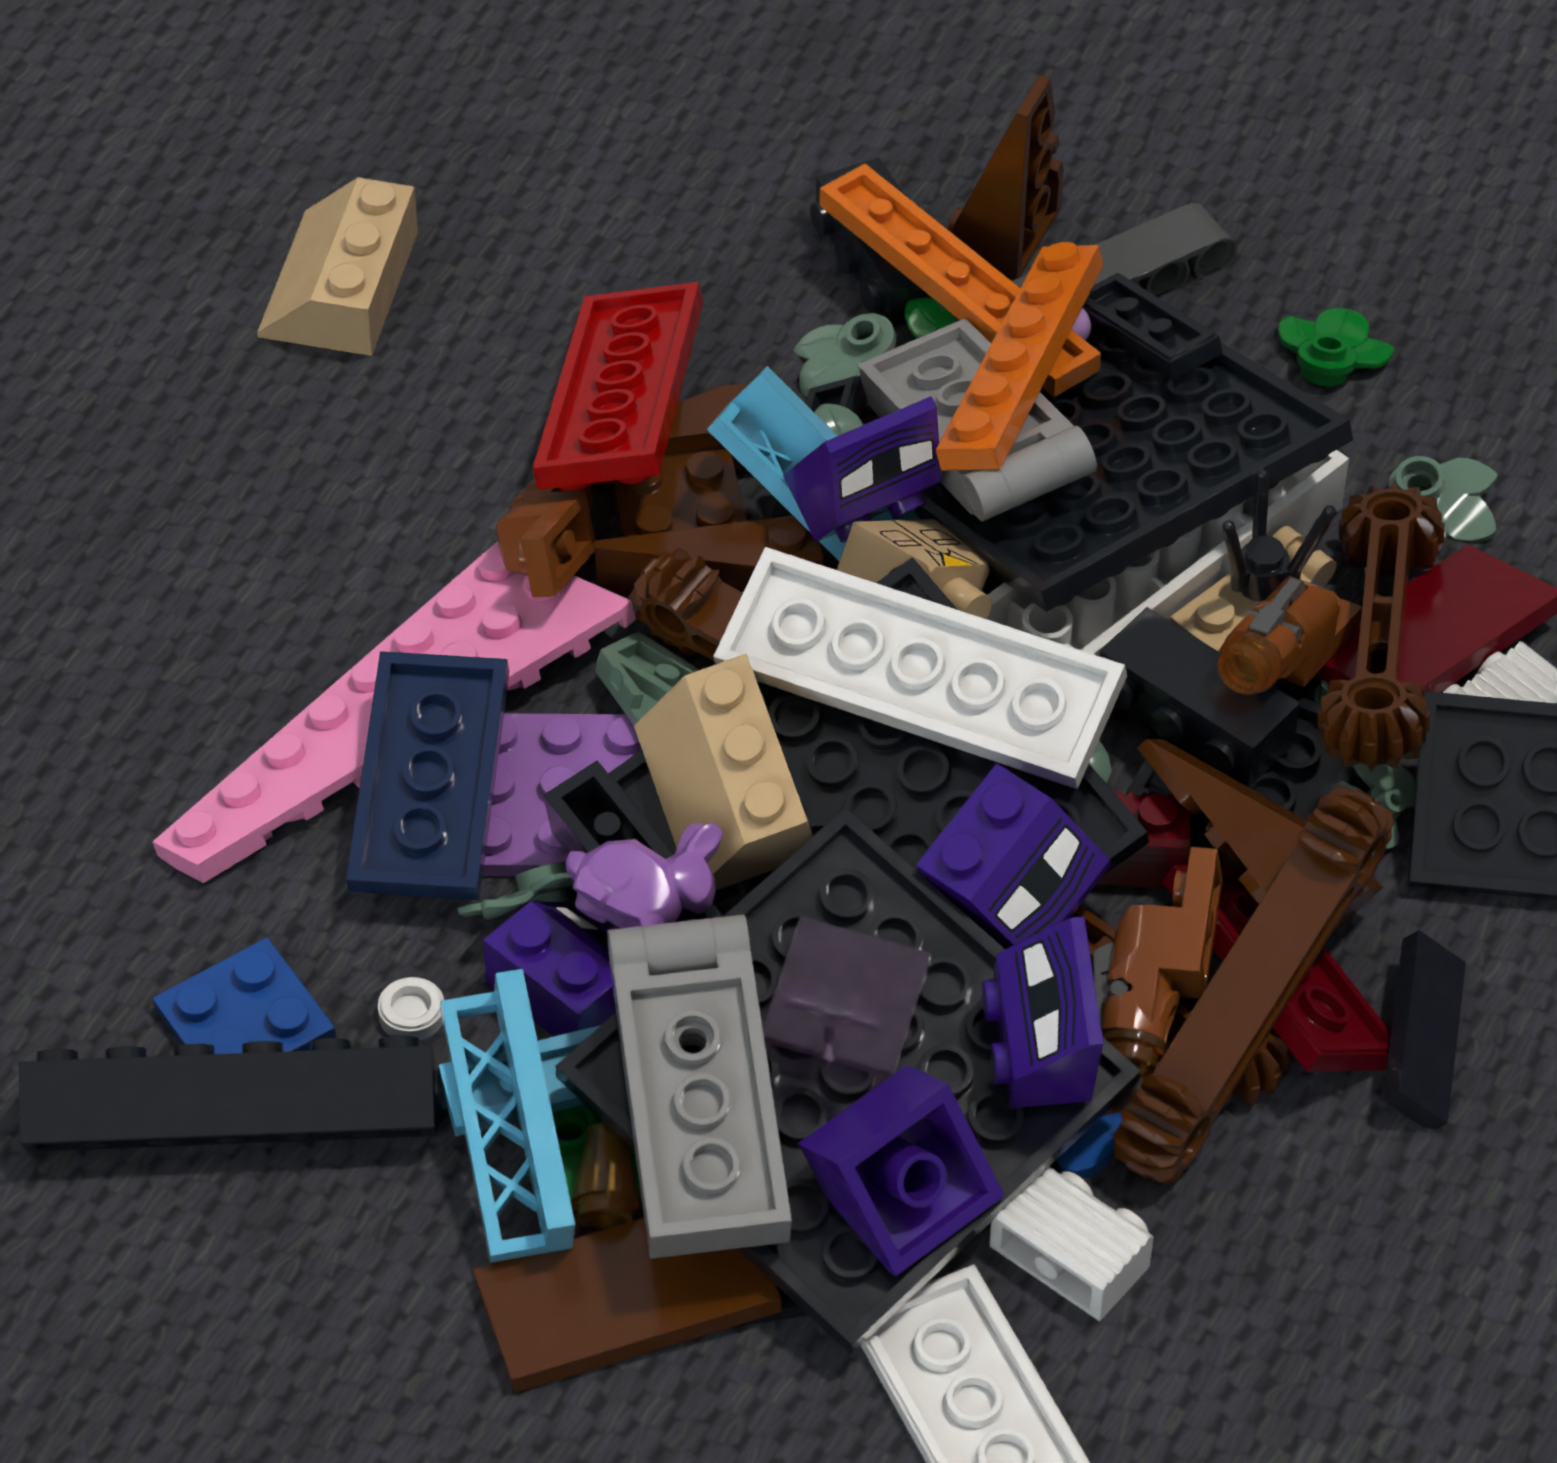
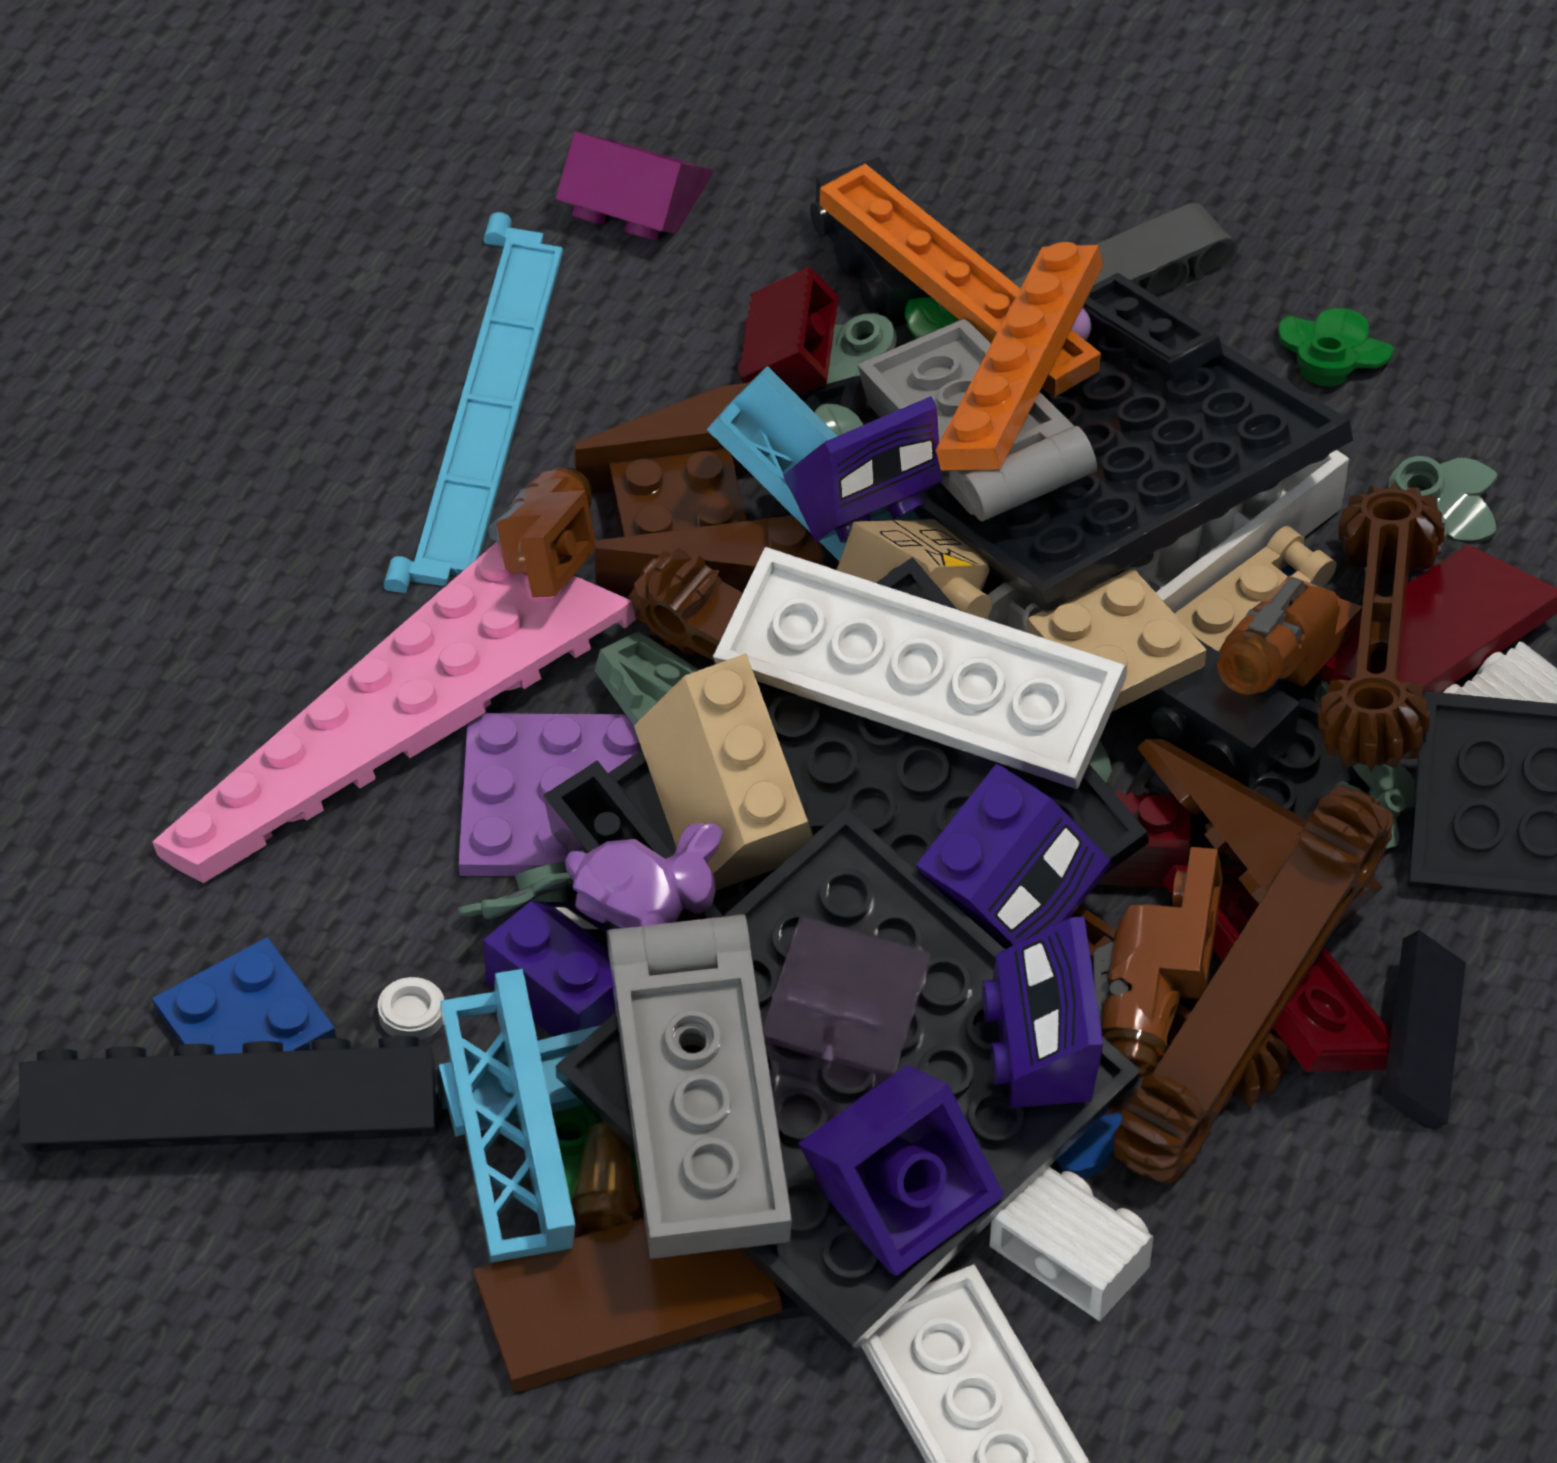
(344, 268): tan slope -> none
(428, 776): dark blue plate -> none
(486, 410): none -> medium azure piece
(619, 387): red plate -> none
(629, 184): none -> magenta slope
(791, 331): none -> dark red brick
(1017, 190): reddish brown wedge -> none
(1126, 625): none -> tan plate
(1264, 561): black plant -> none

